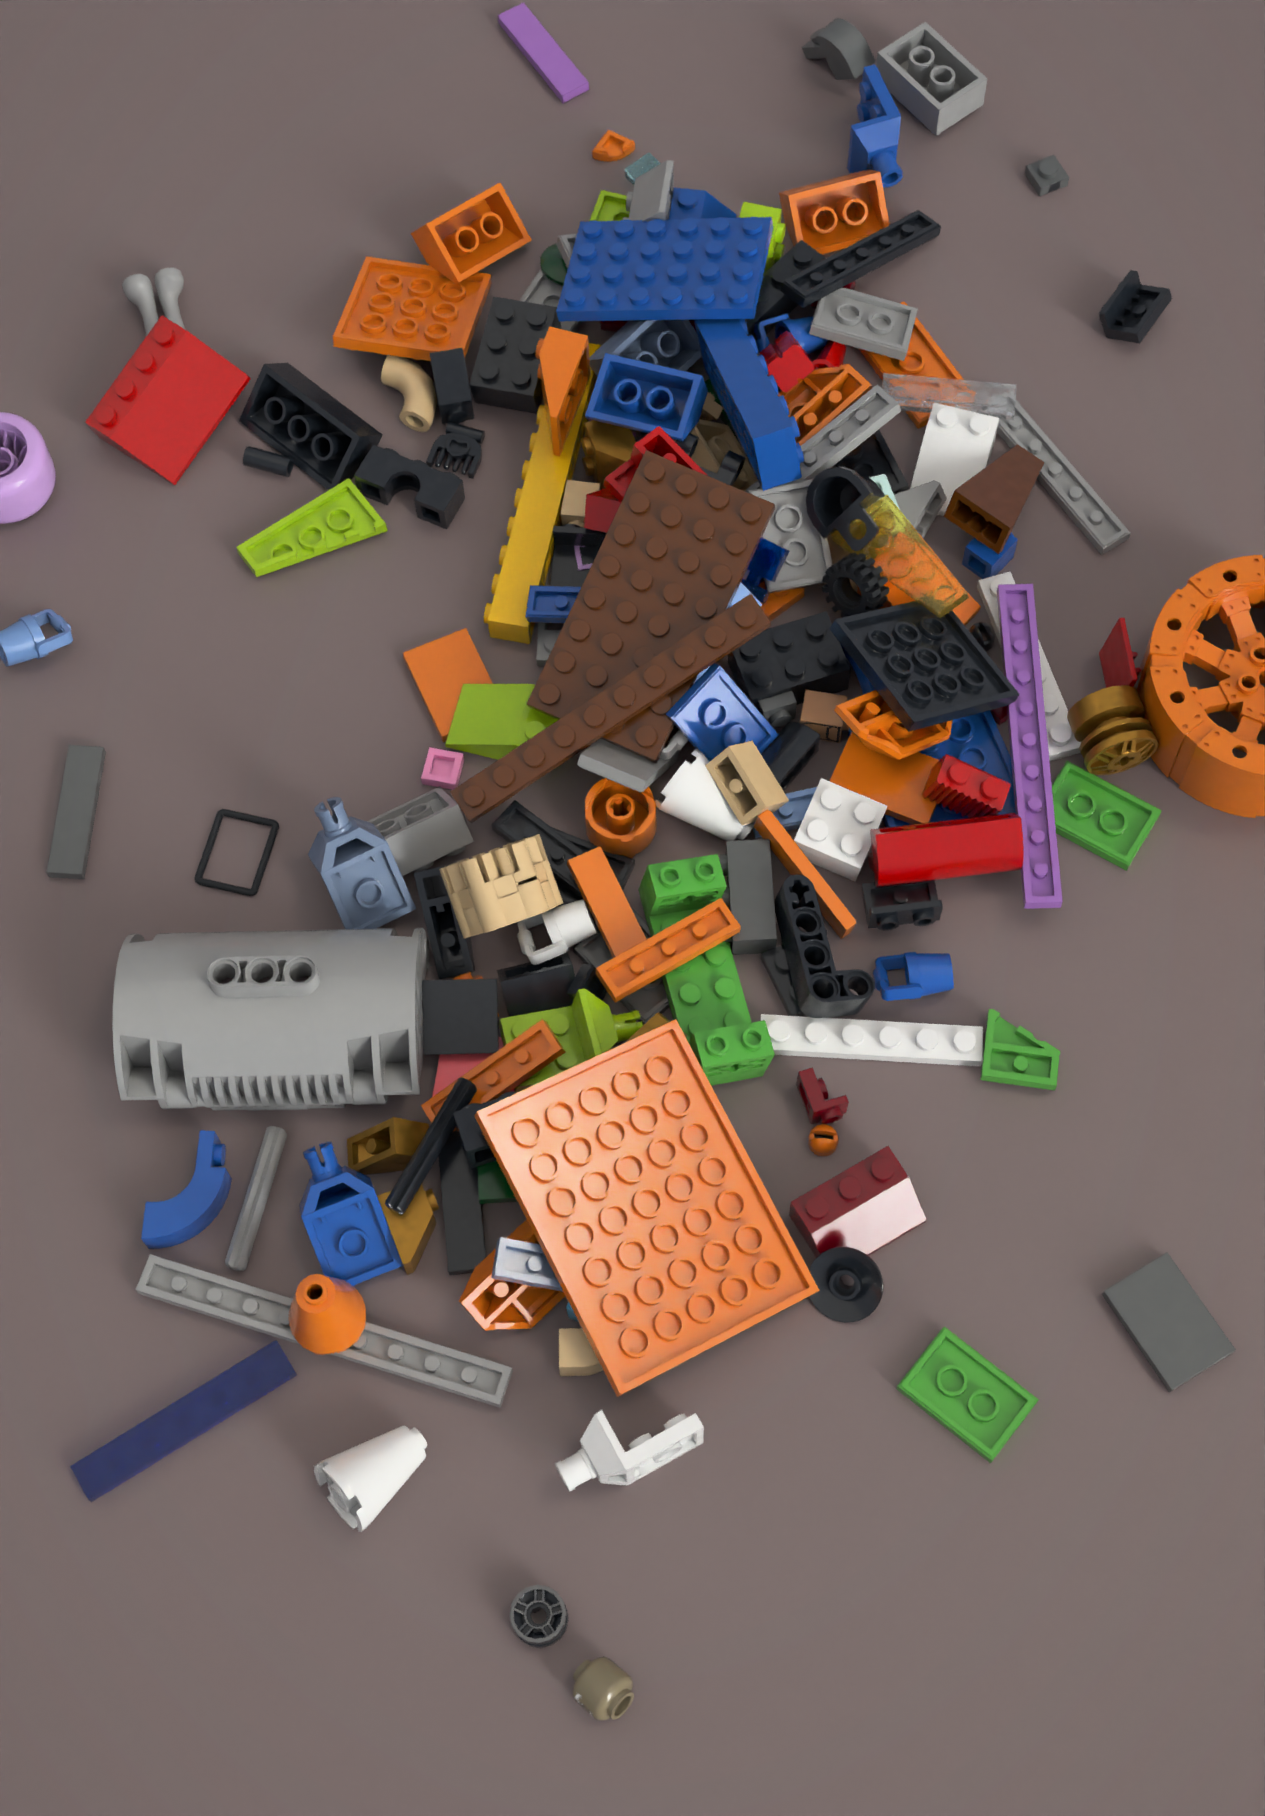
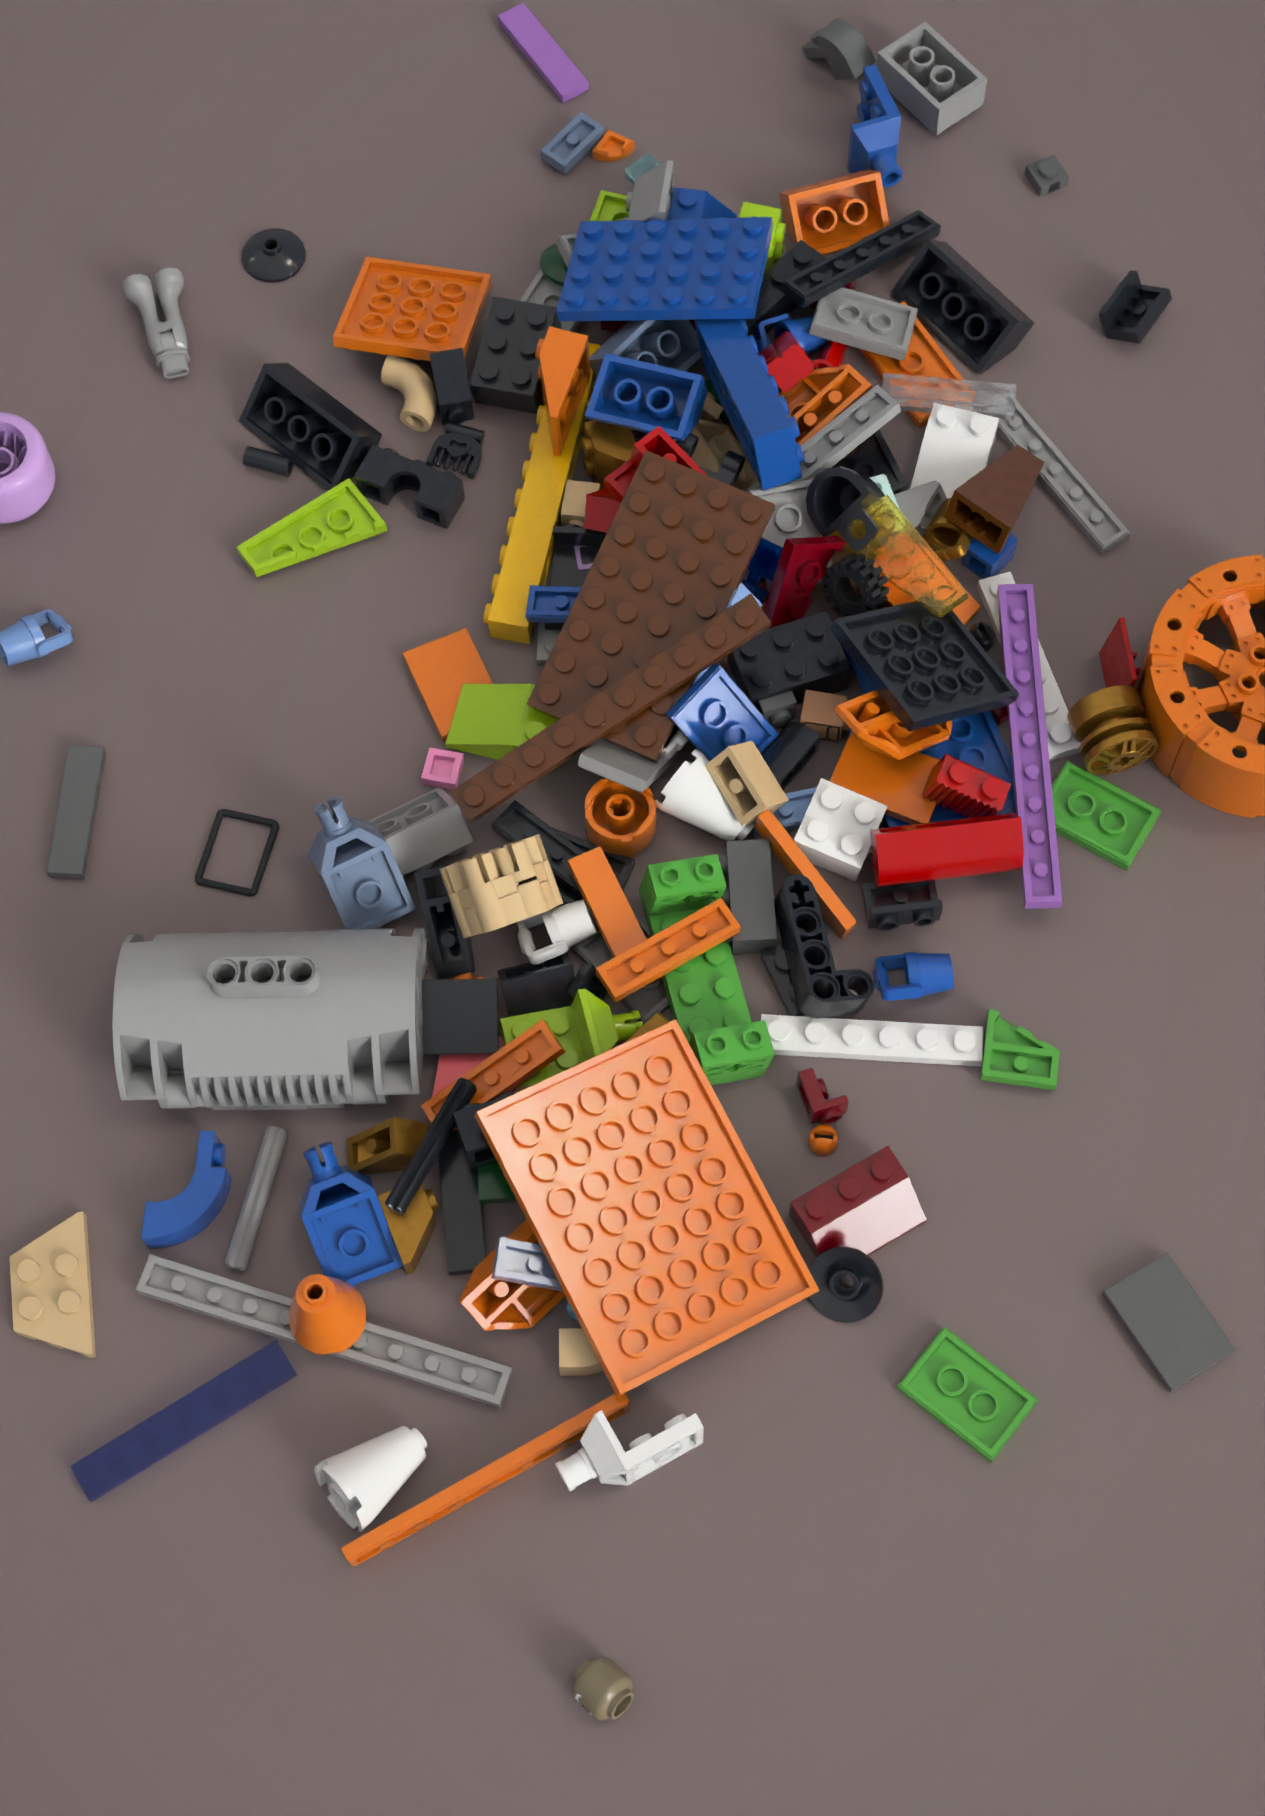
(54, 1288): none -> tan wing
(167, 400): red slope -> none
(276, 264): none -> black dish
(472, 235): orange slope -> none
(481, 1481): none -> orange tile
(530, 1601): black wheel -> none
(572, 143): none -> sand blue plate
(798, 571): none -> dark red wing
(945, 537): none -> pearl gold piece
(961, 306): none -> black slope

